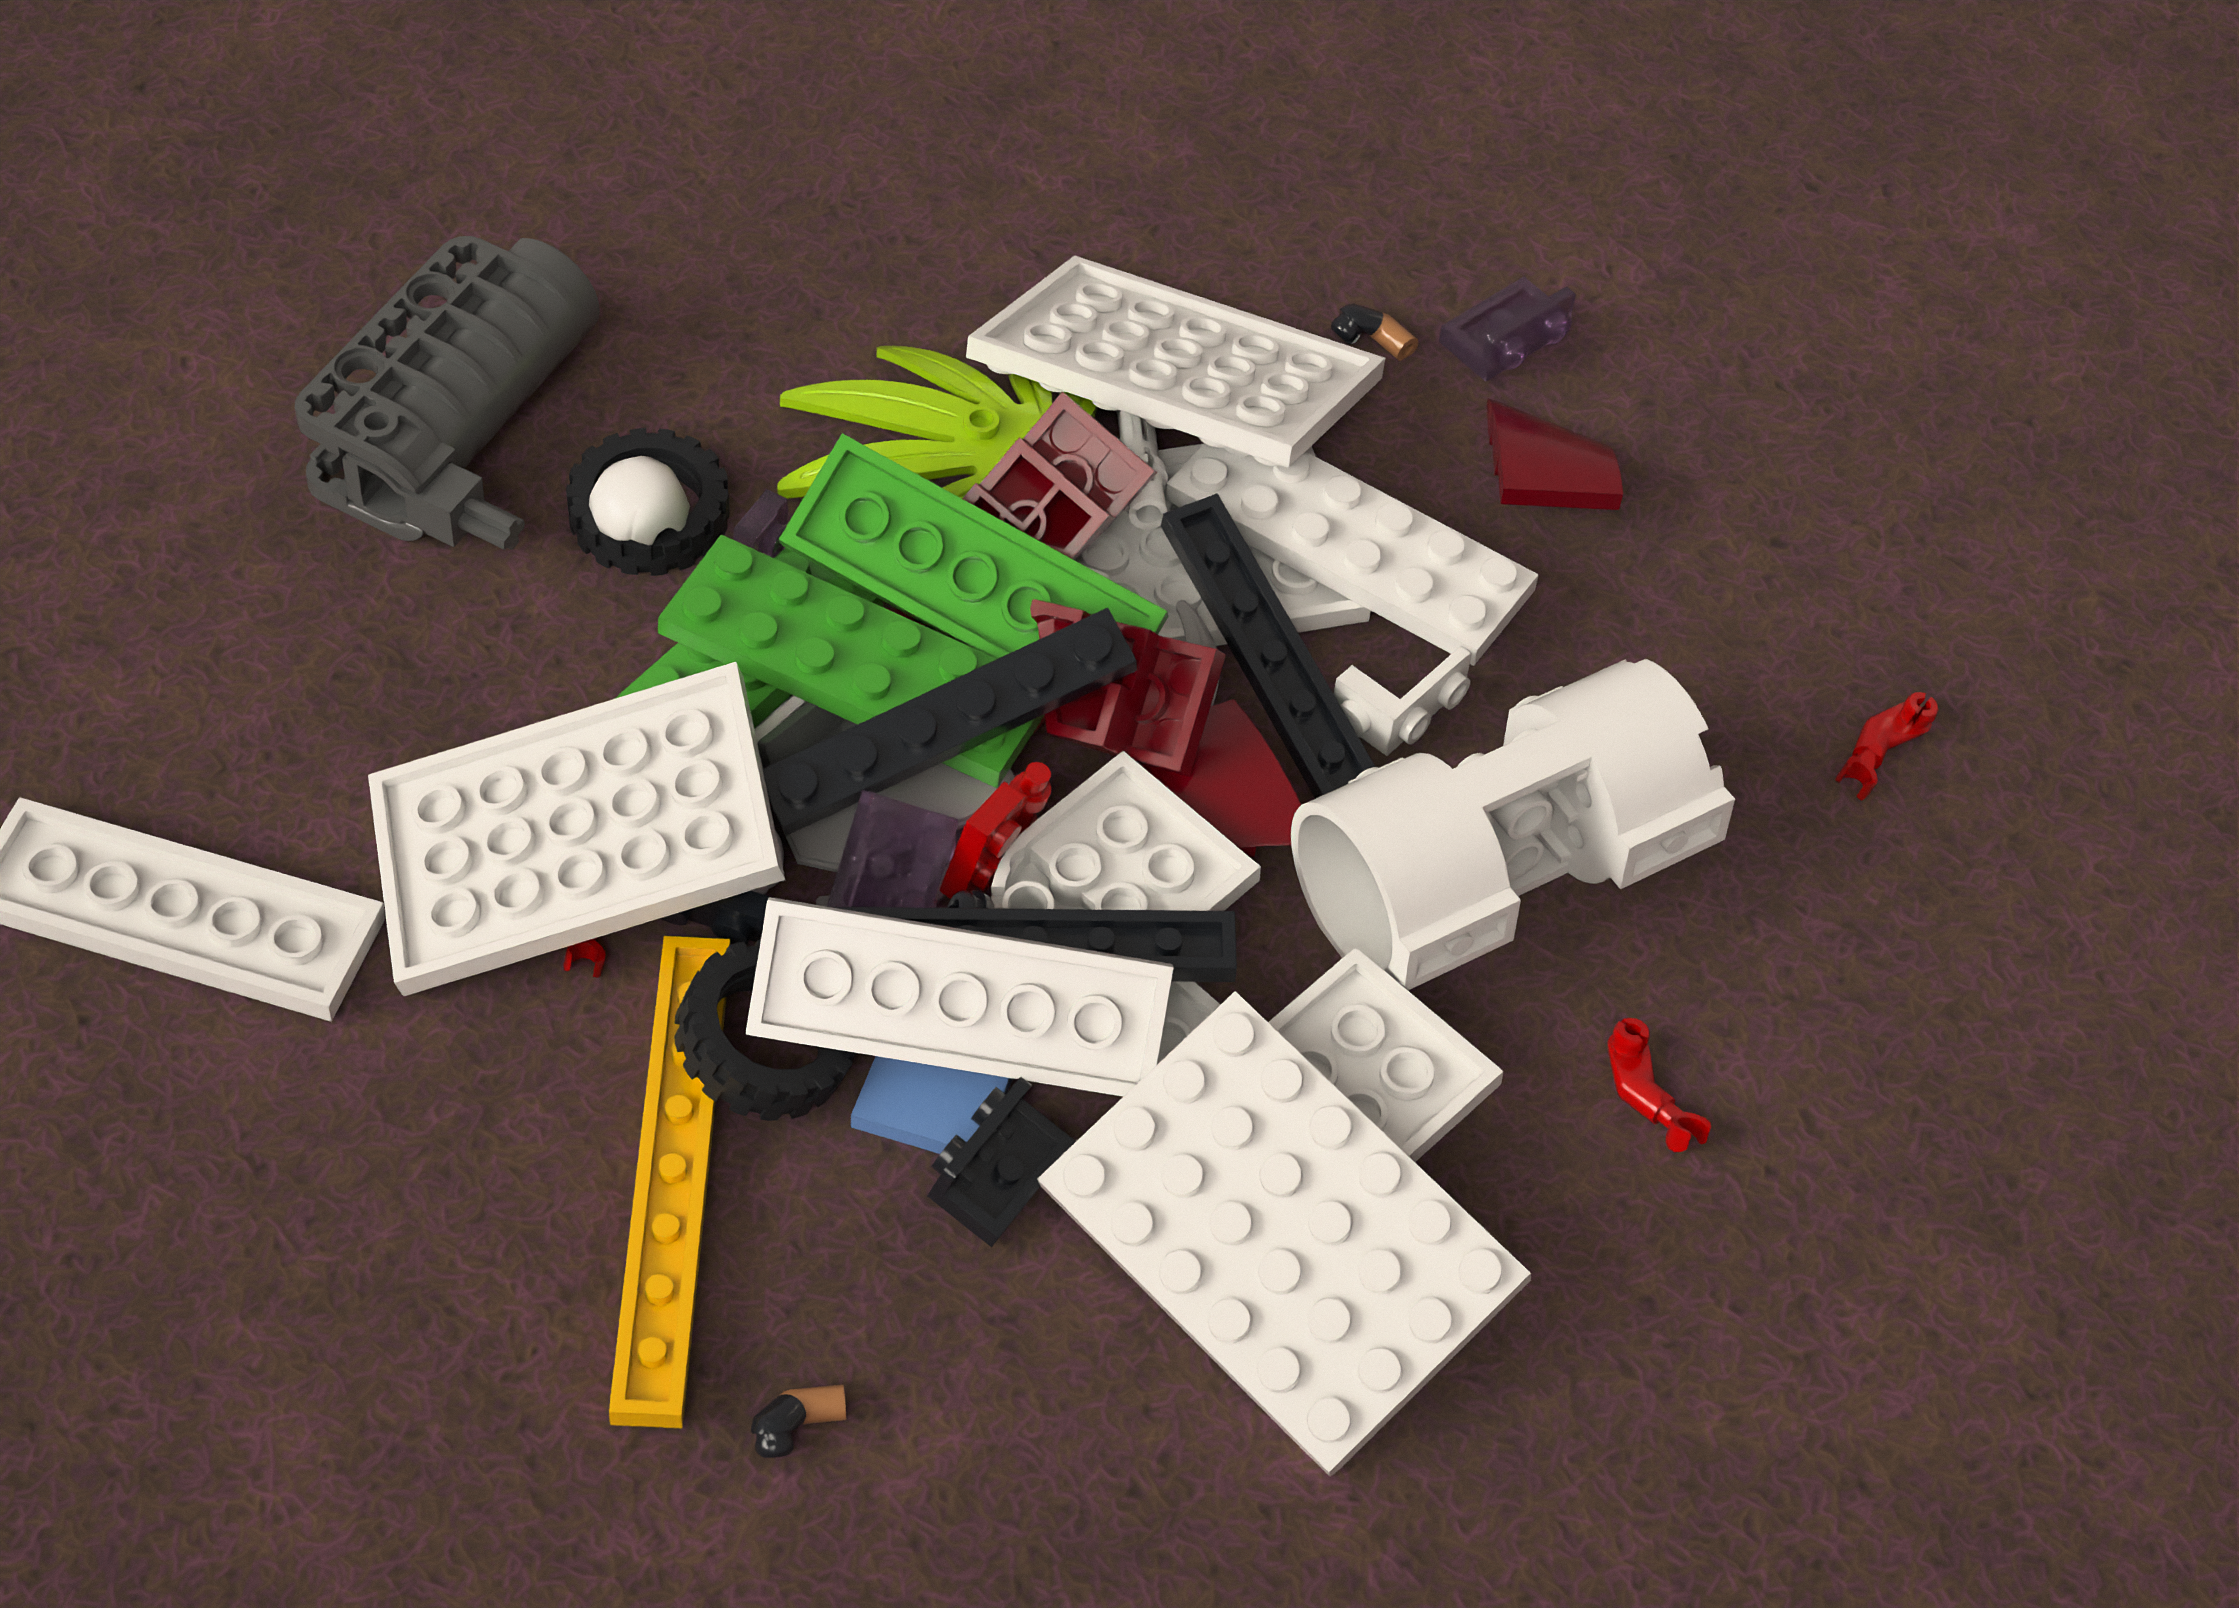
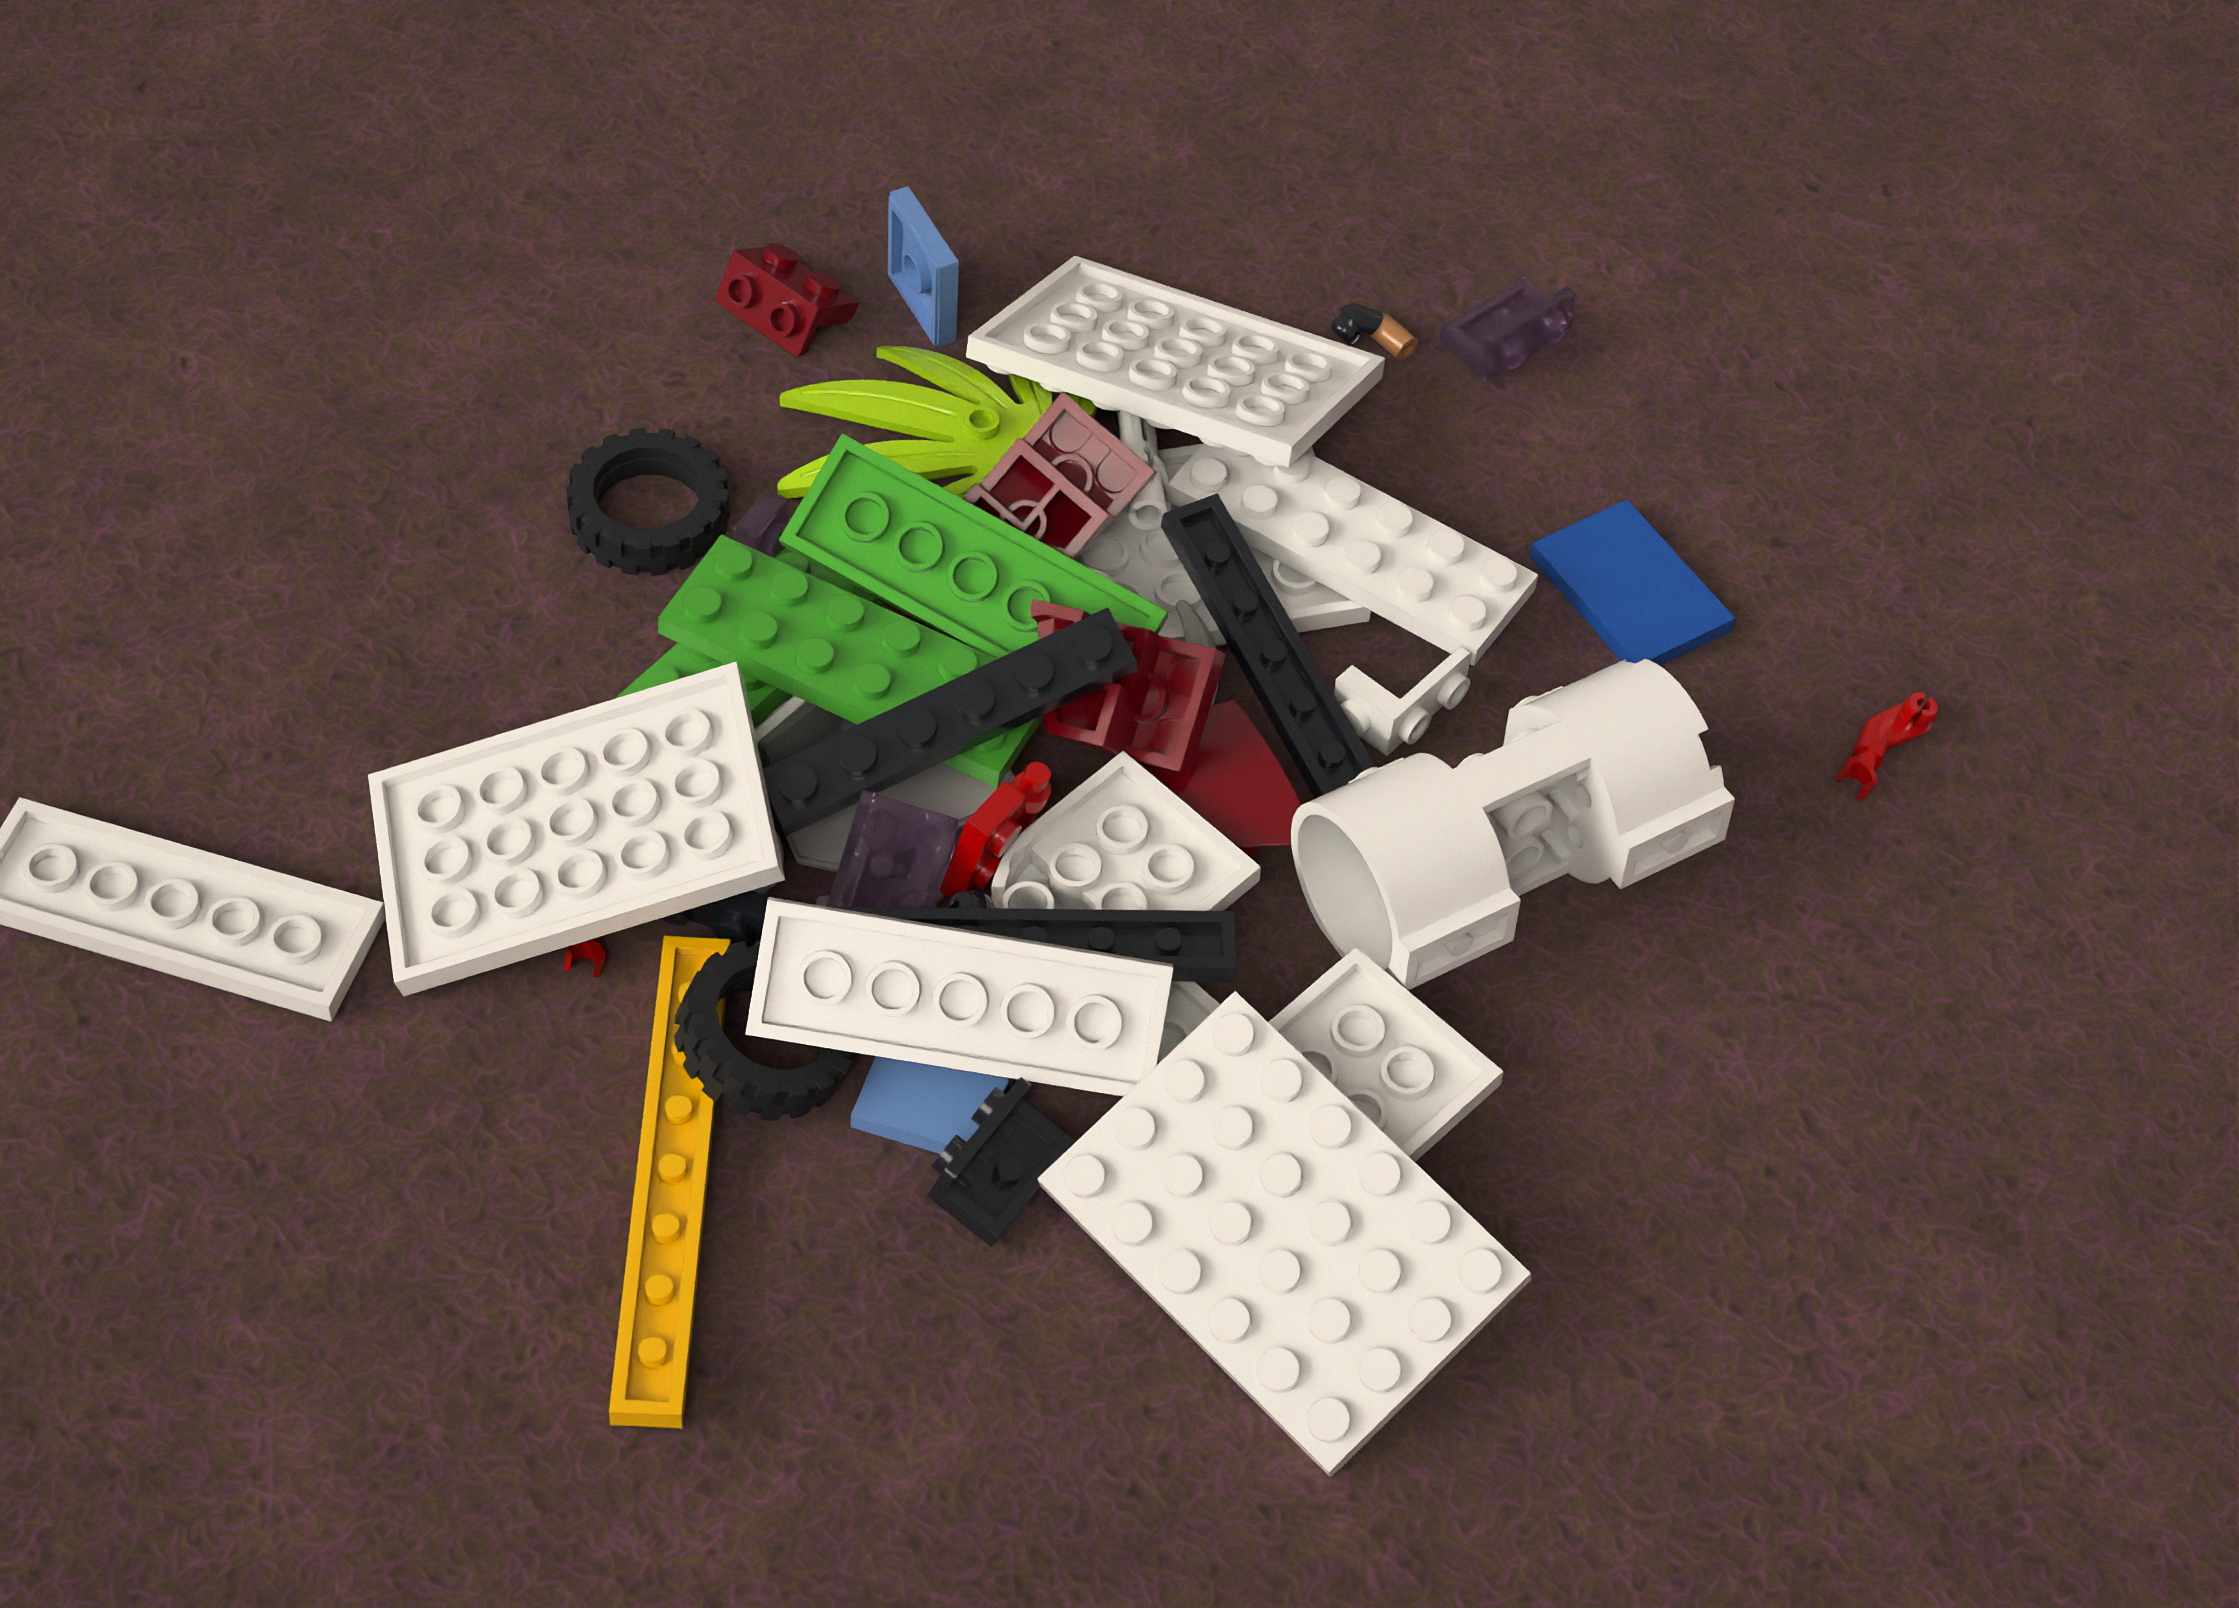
(443, 388): dark grey piece -> none
(638, 500): white hair -> none
(782, 296): none -> dark red bracket
(789, 1411): arm -> none
(922, 267): none -> medium blue tile
(1549, 463): dark red slope -> none
(1631, 586): none -> blue tile
(1636, 1086): red arm -> none

